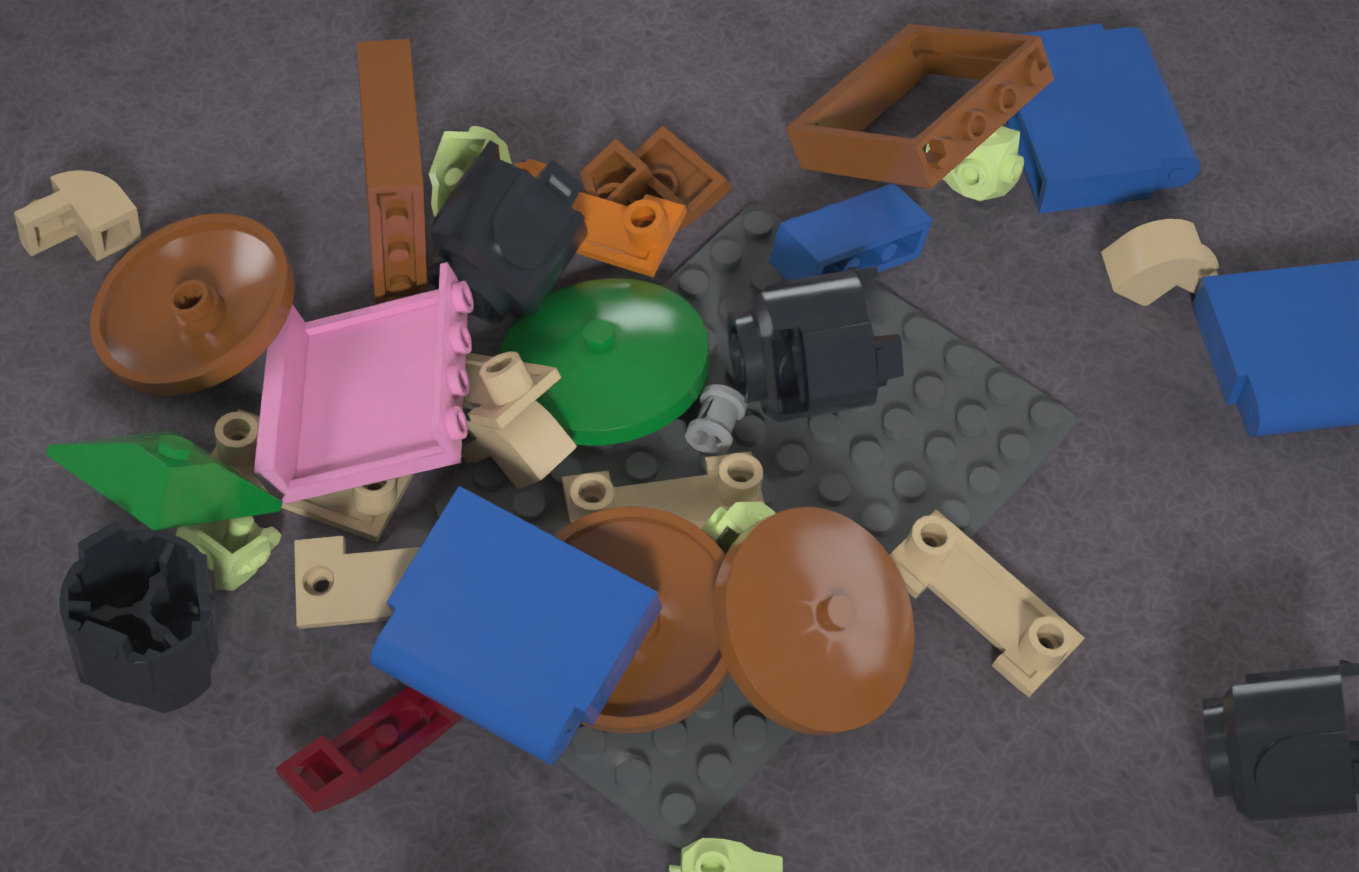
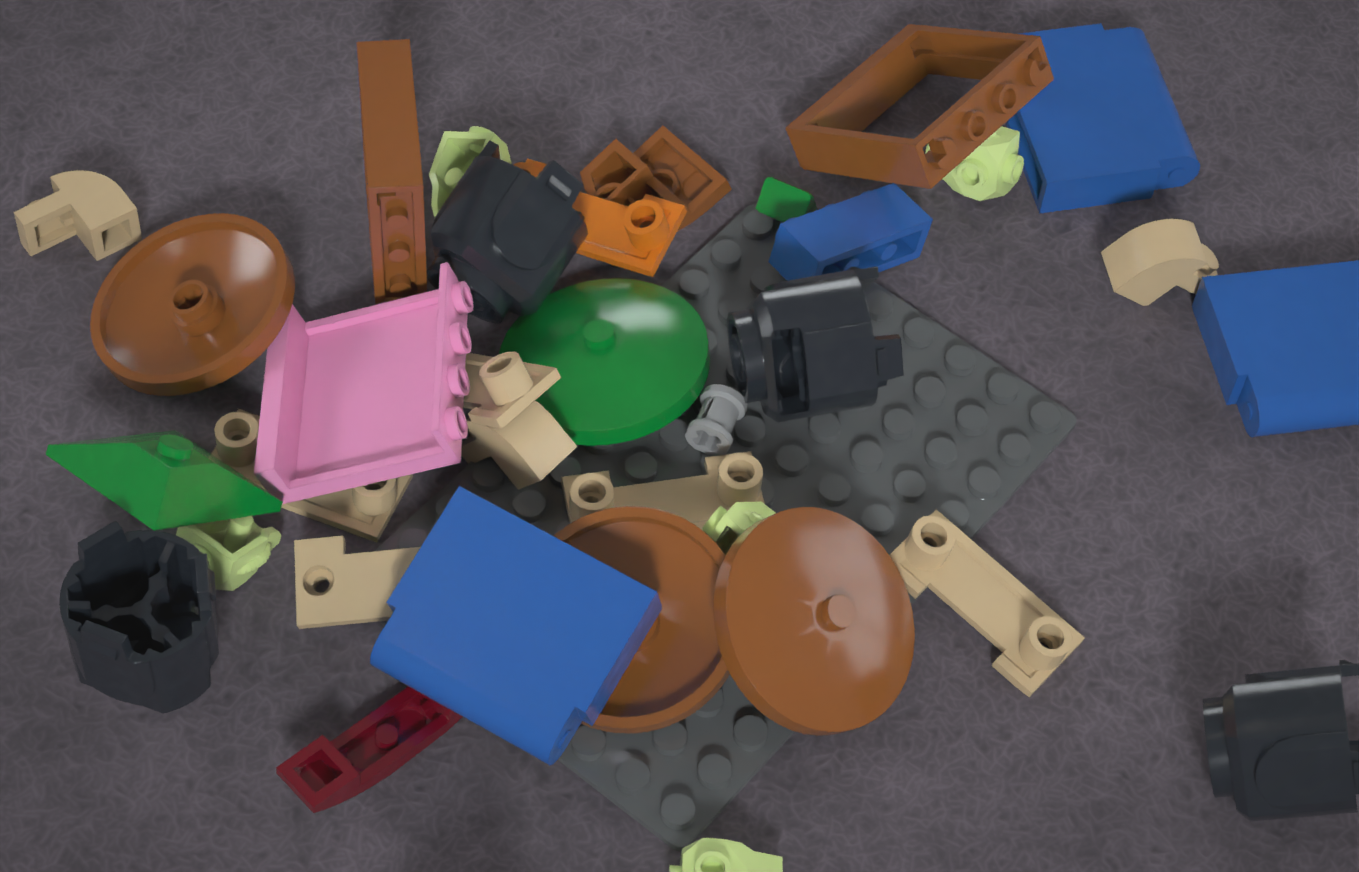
(784, 200): none -> green slope

